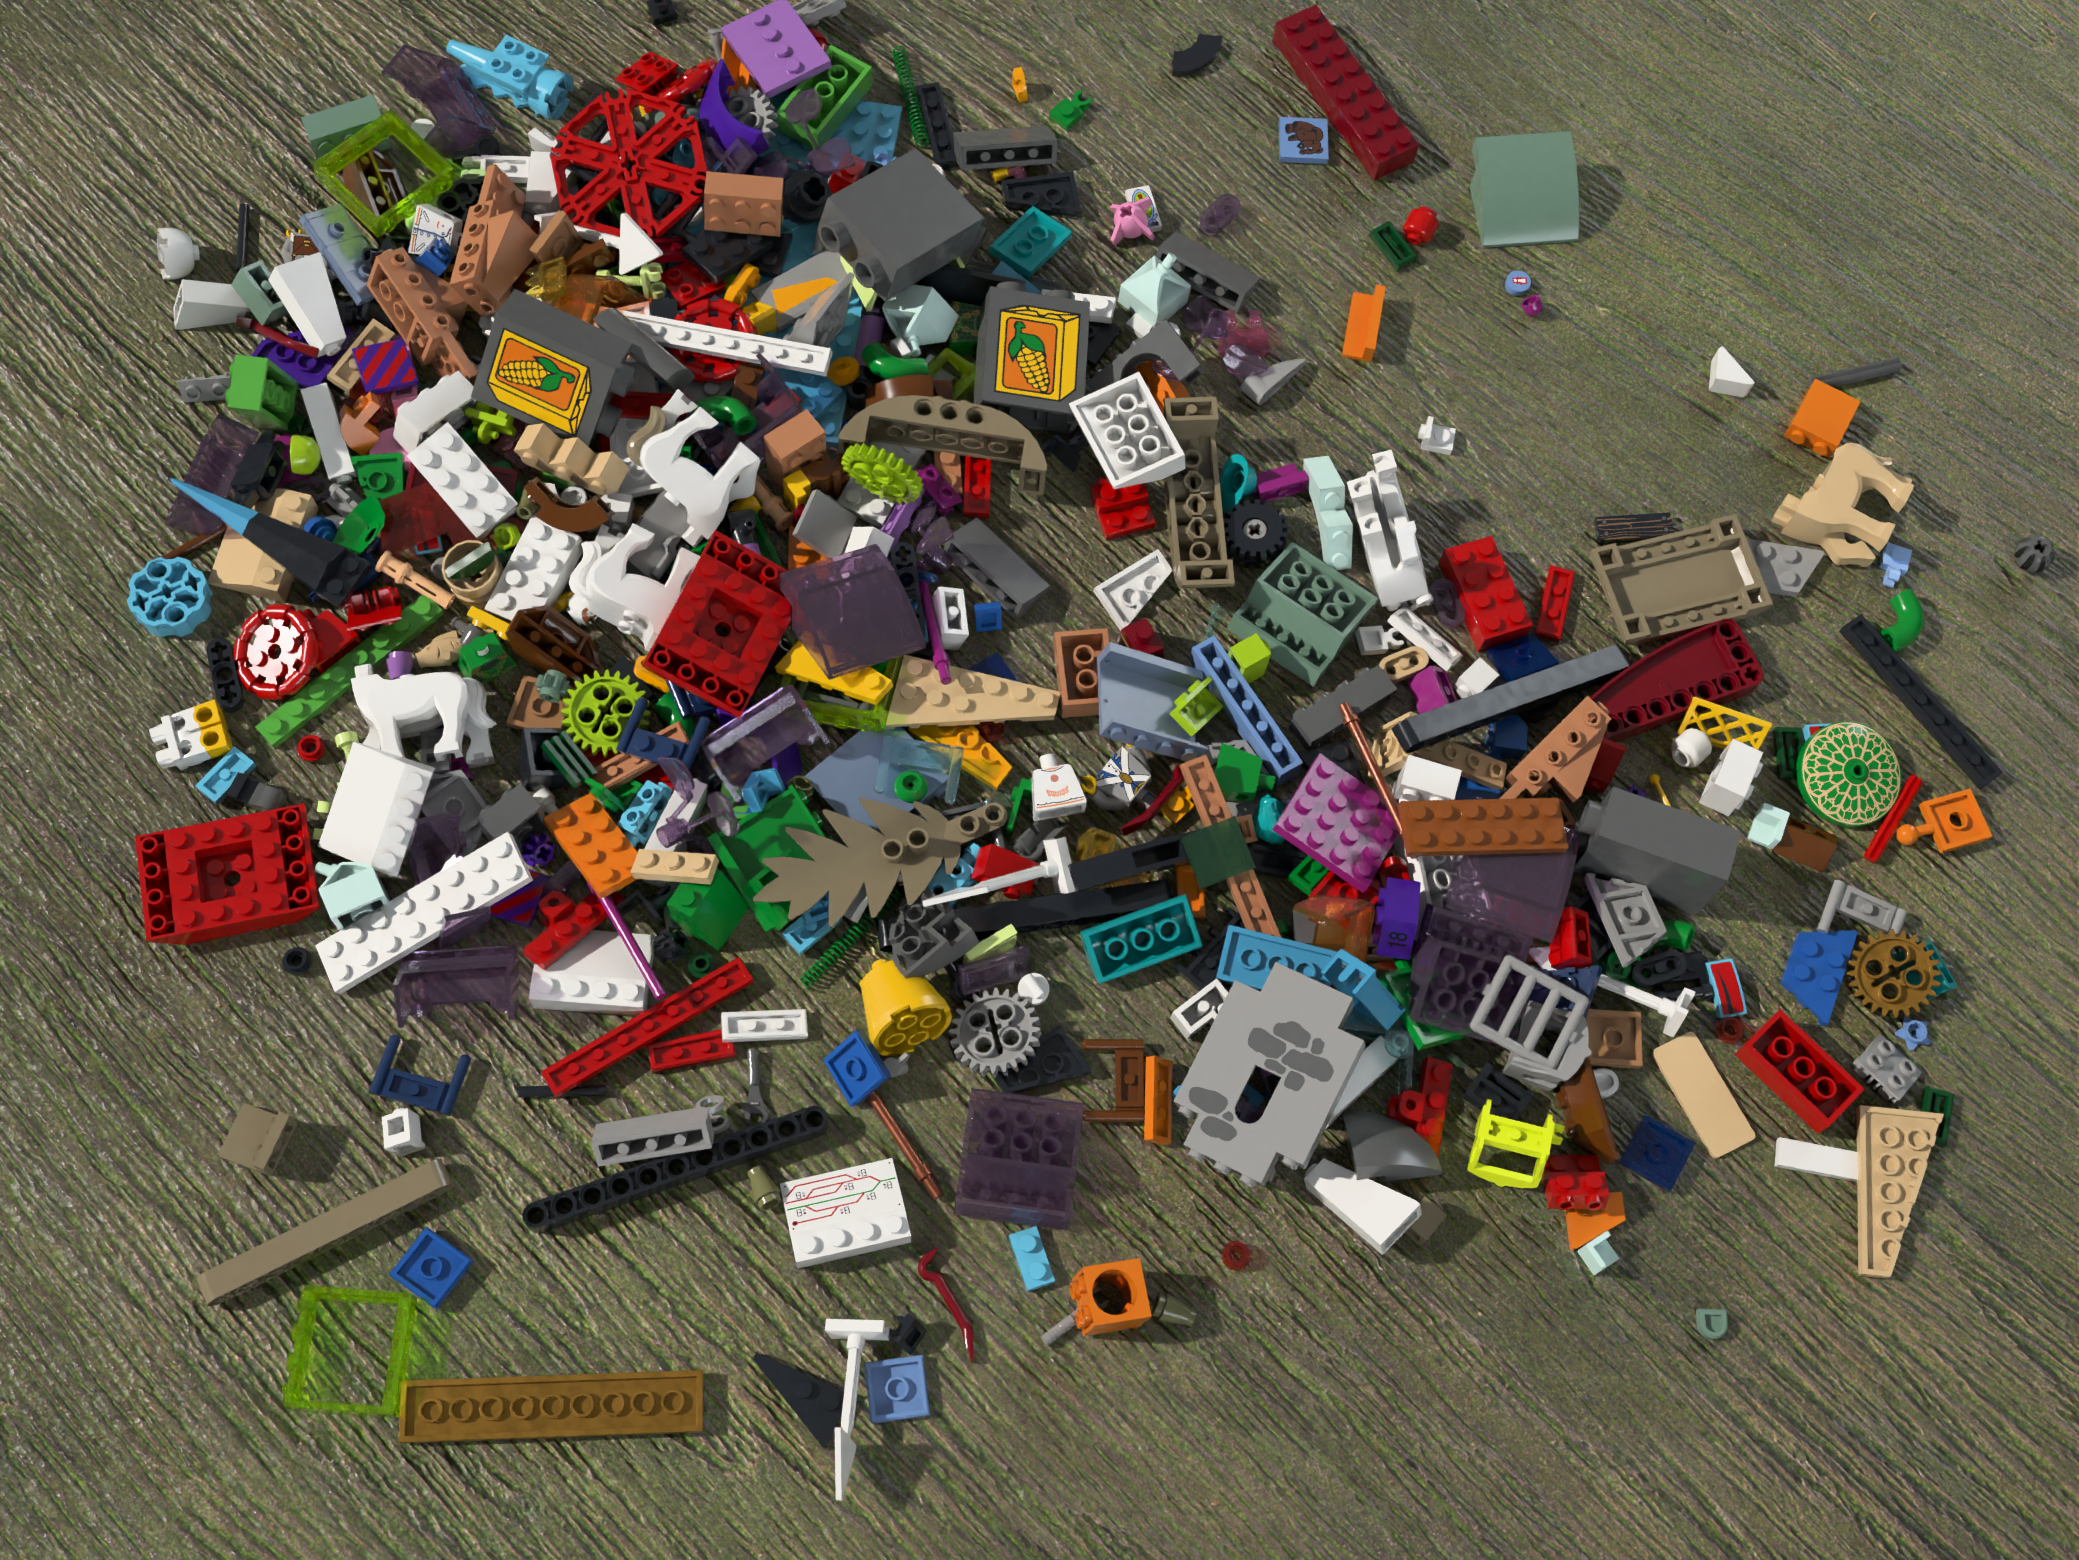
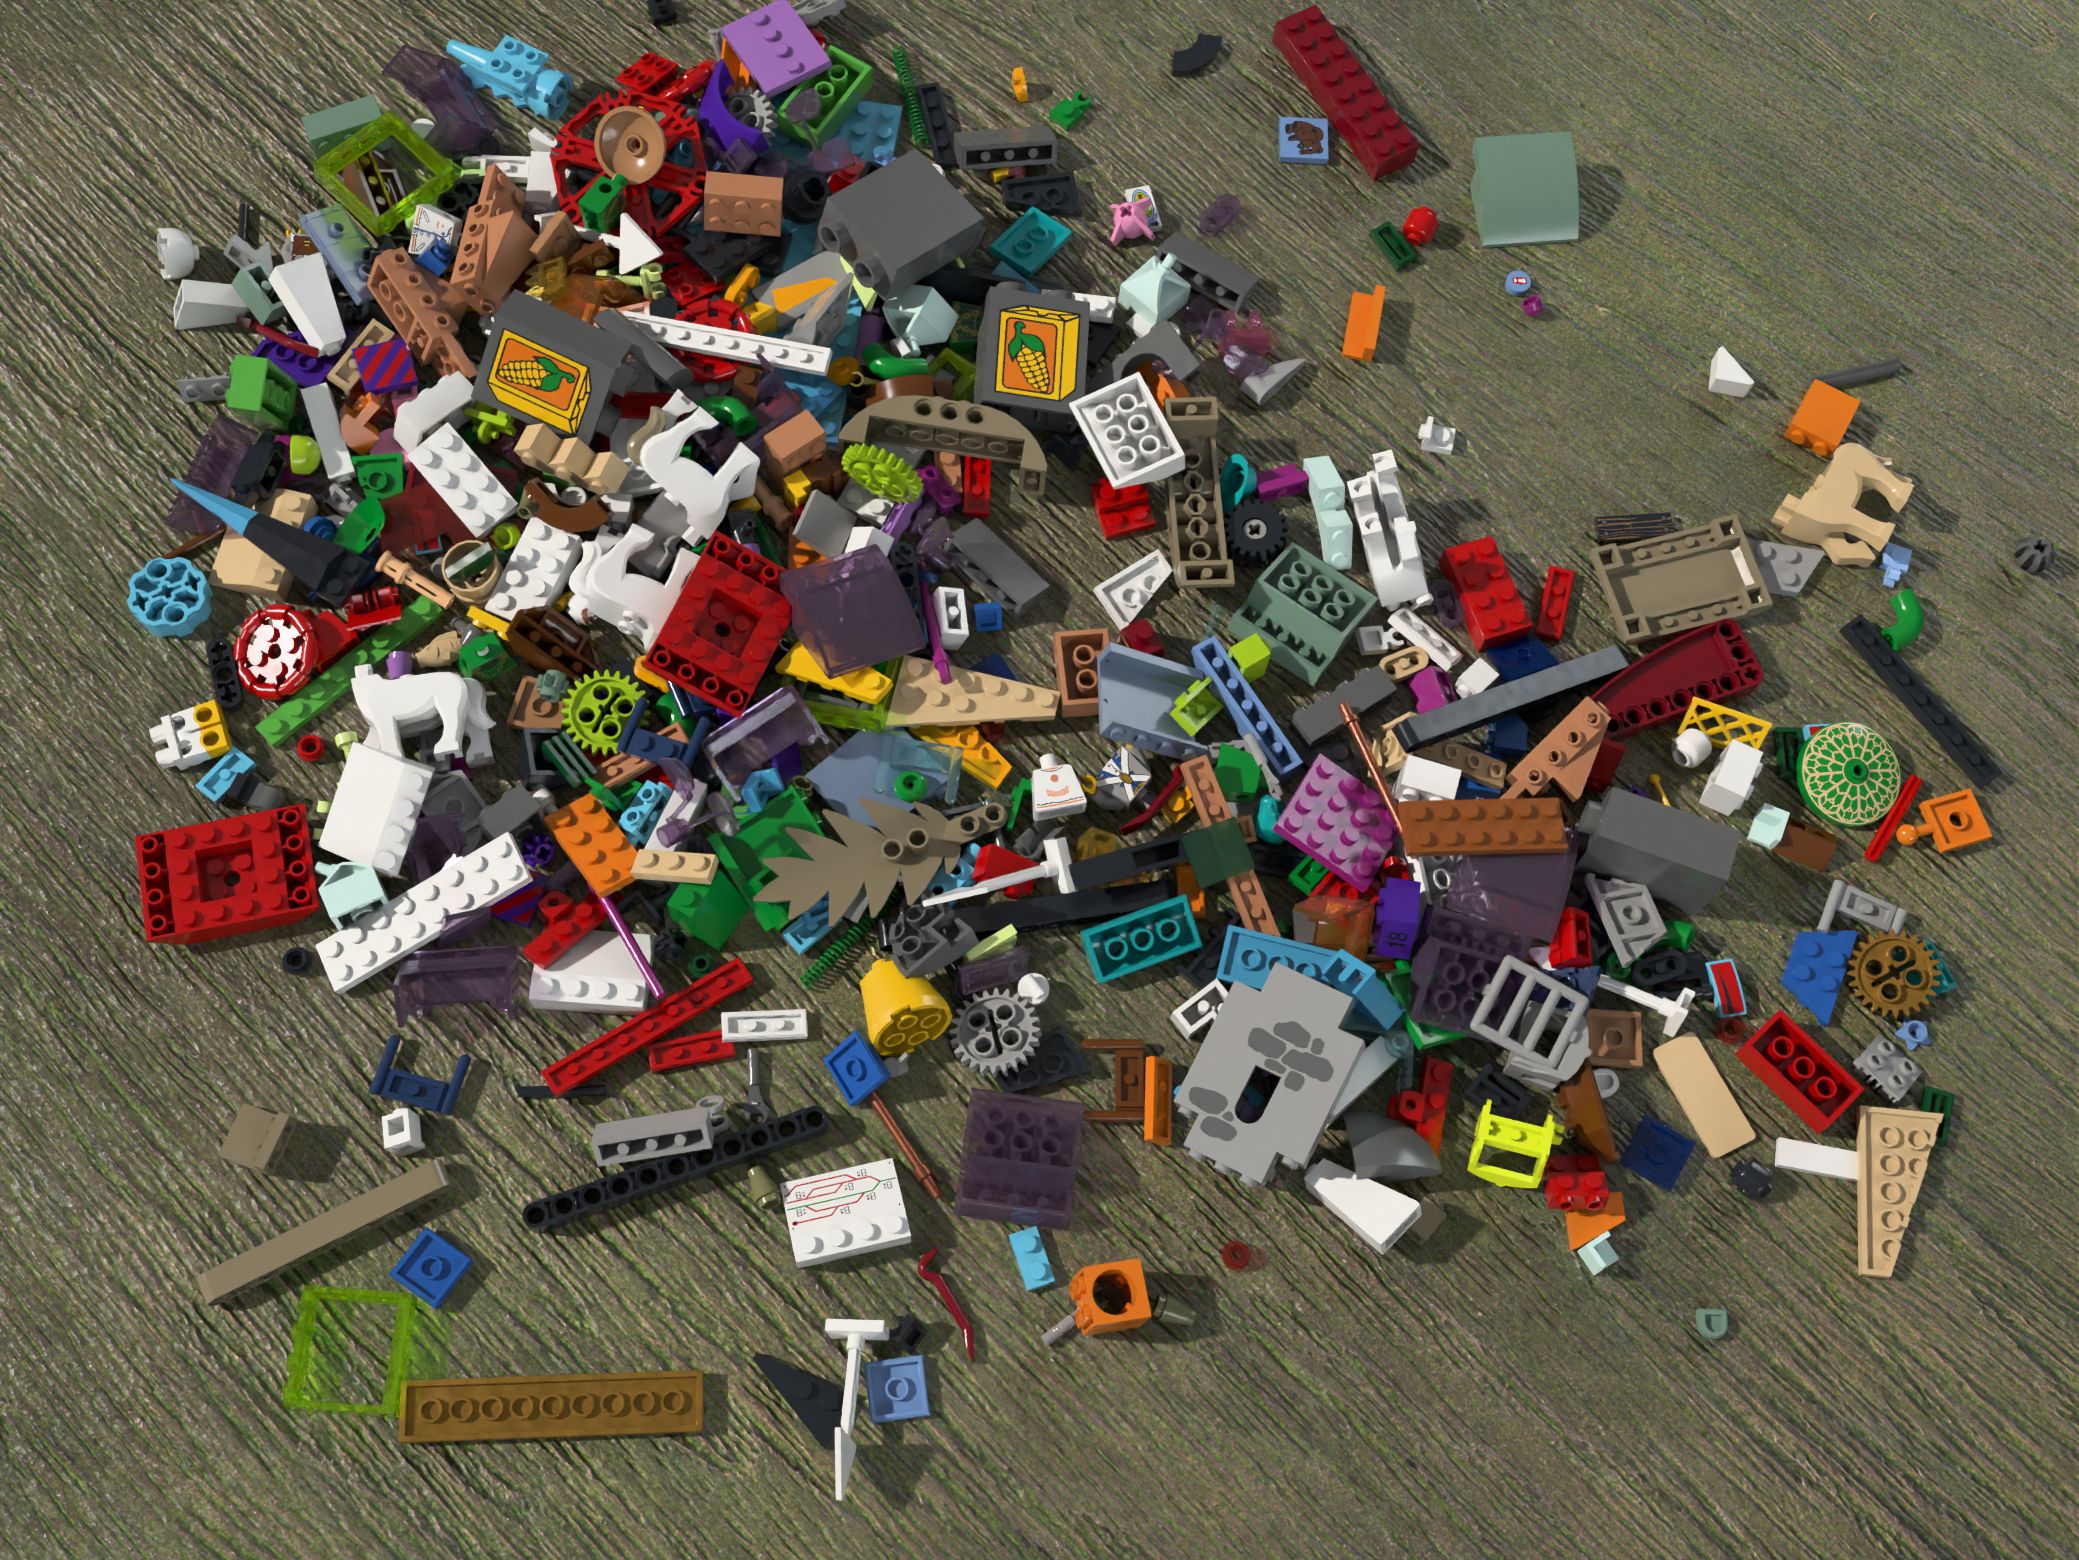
(243, 254): none -> light grey slope
(604, 203): none -> green torso
(616, 144): none -> medium nougat dish
(864, 380): none -> light yellow hand
(1261, 761): none -> light grey piece
(1751, 1178): none -> black head

